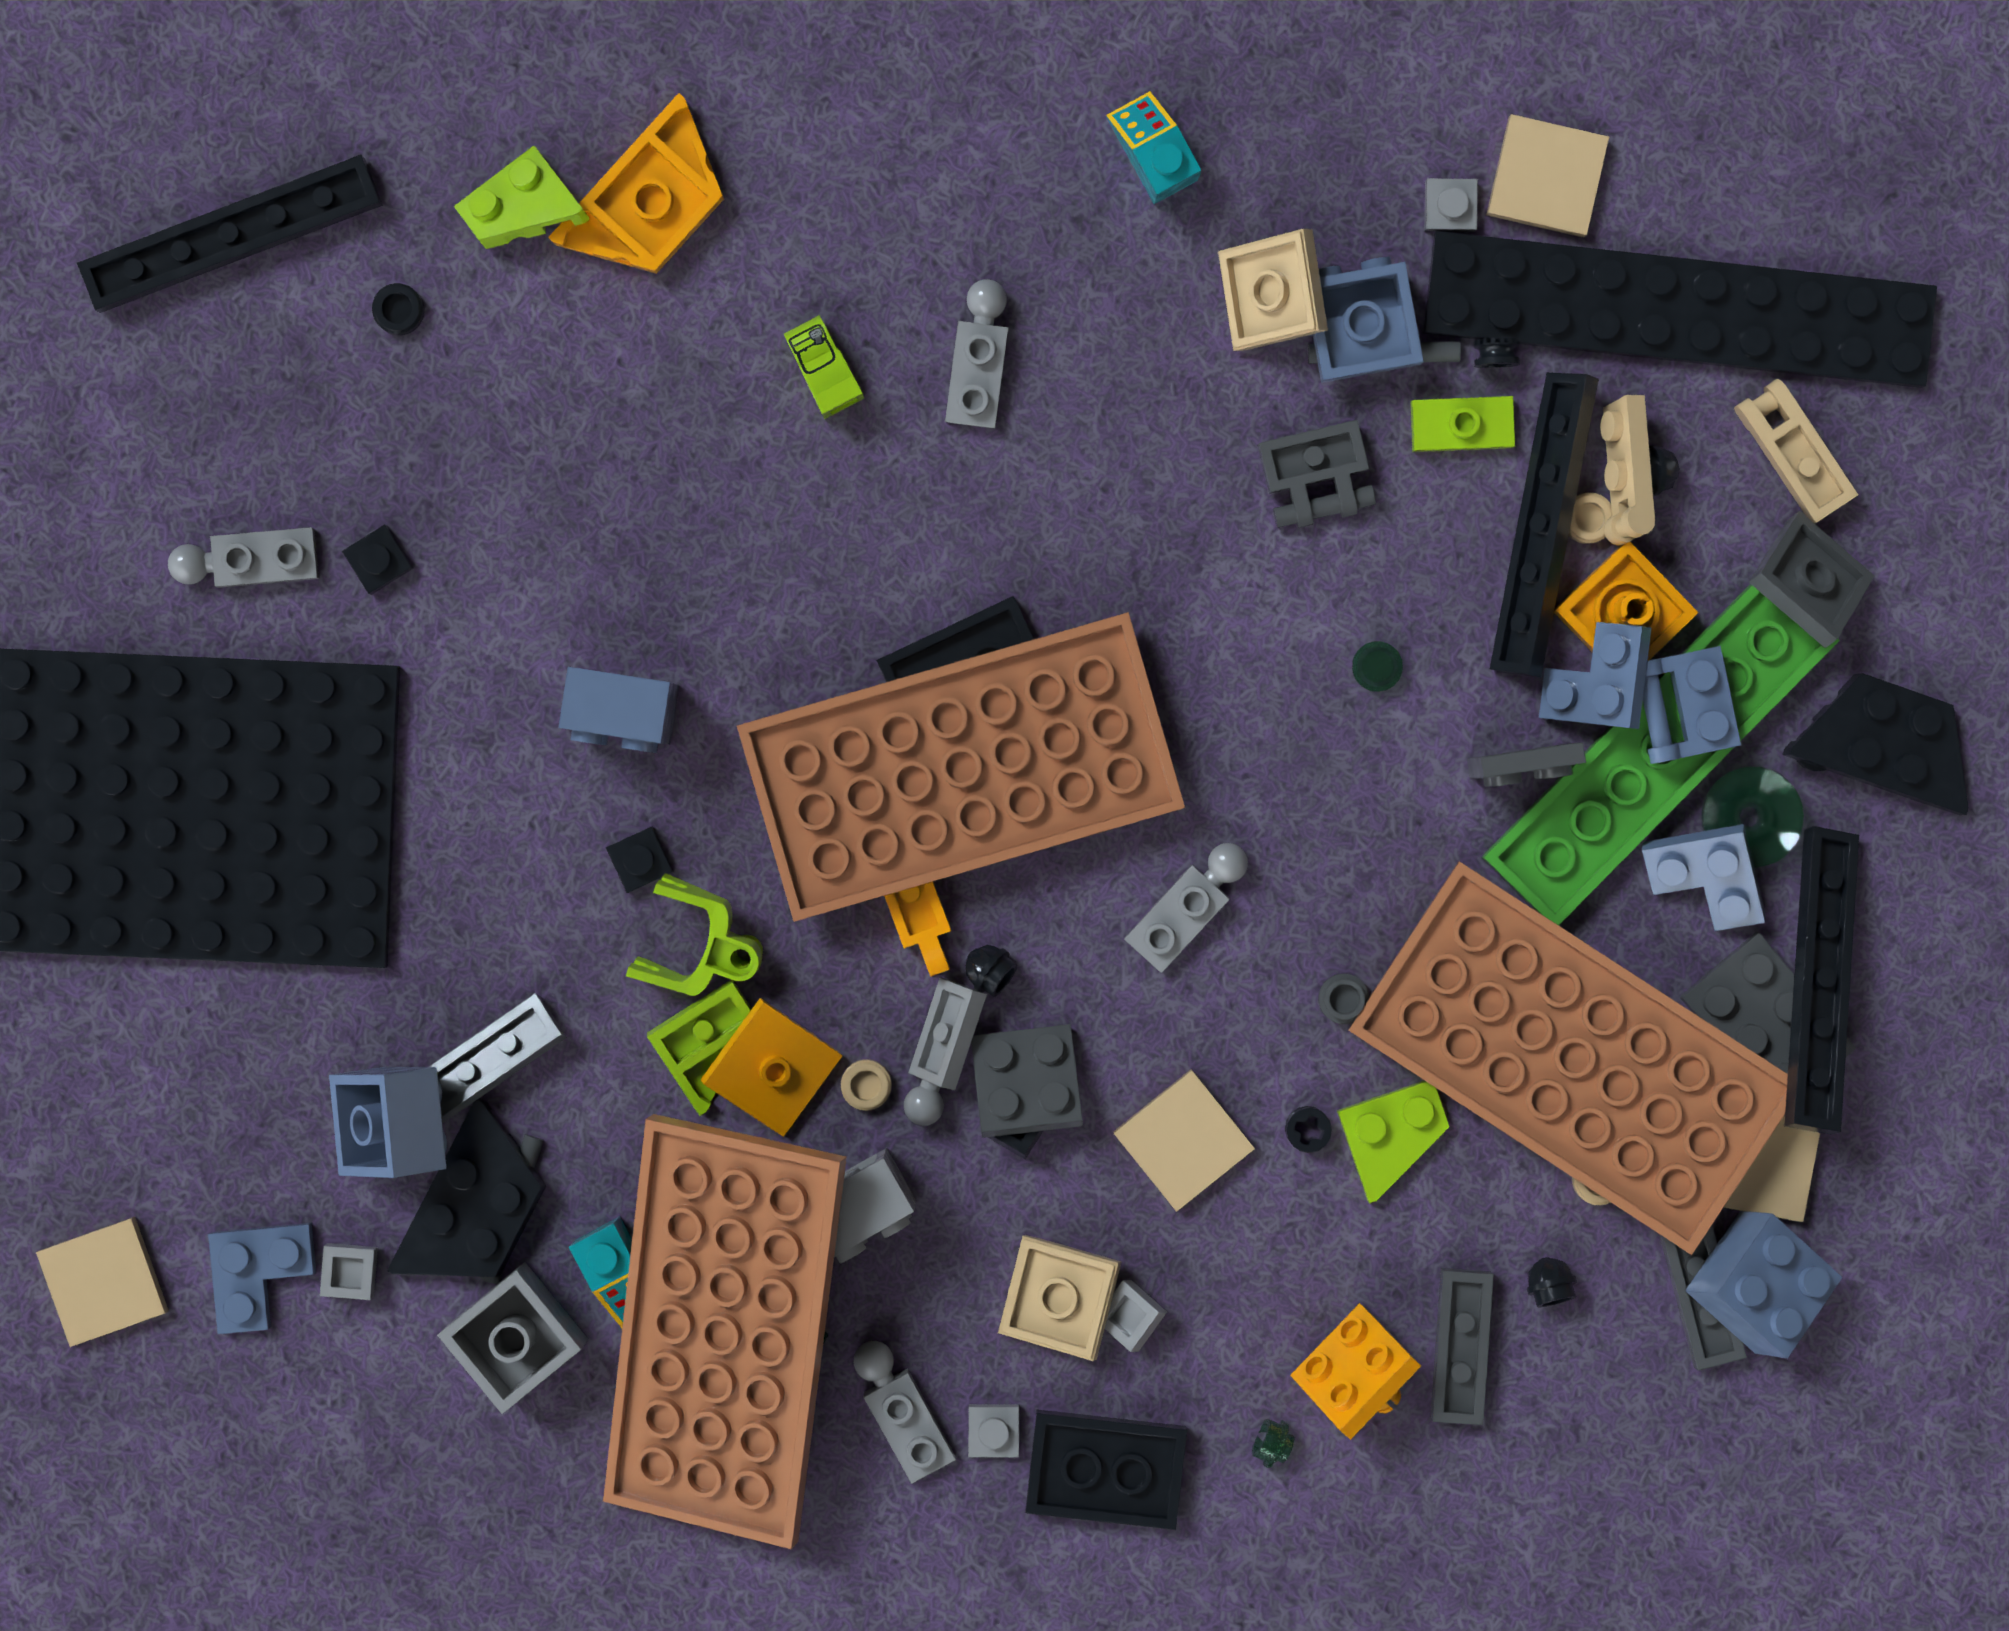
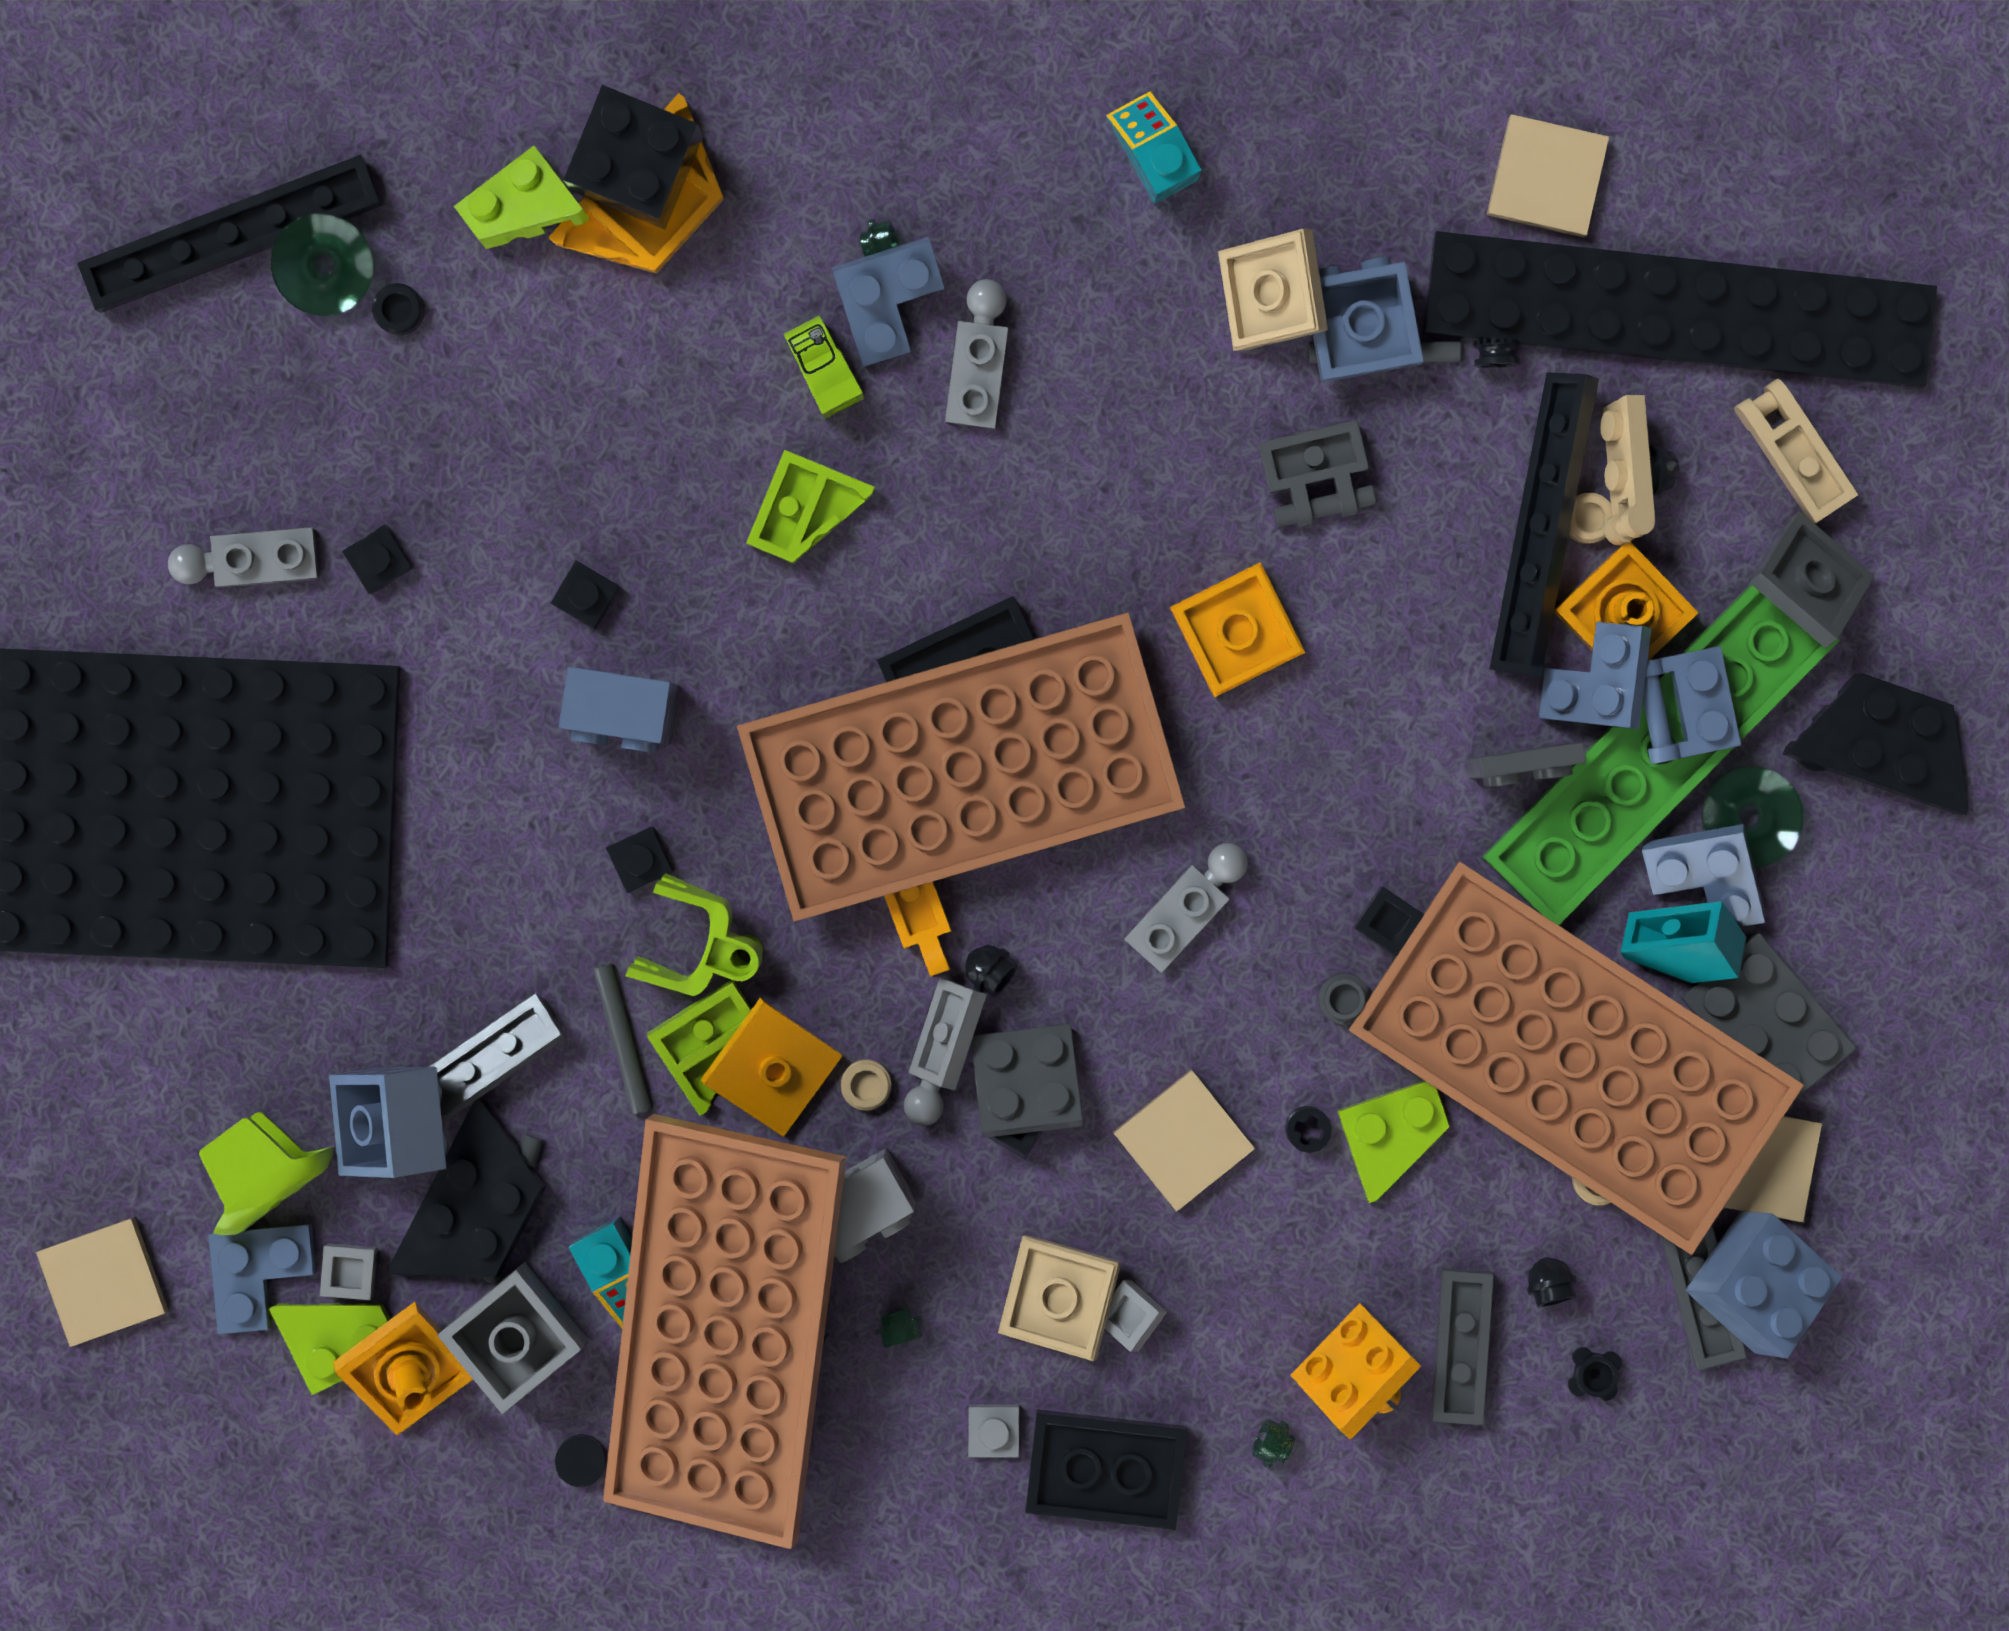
(256, 1169): none -> lime piece
(296, 269): none -> clear green dish
(323, 1333): none -> lime wing
(402, 1369): none -> light orange plate
(580, 1460): none -> black tile
(585, 594): none -> black plate
(622, 1039): none -> dark grey bar
(633, 157): none -> black brick
(804, 507): none -> lime wing
(874, 288): none -> sand blue plate
(878, 237): none -> clear green plate
(899, 1328): none -> clear green plate
(902, 1413): light grey plate -> none
(1237, 629): none -> light orange plate
(1377, 666): clear green plate -> none
(1388, 920): none -> black plate
(1450, 205): light grey plate -> none
(1462, 424): lime plate -> none
(1602, 1386): none -> black plate
(1686, 941): none -> teal slope
(1822, 981): black plate -> none

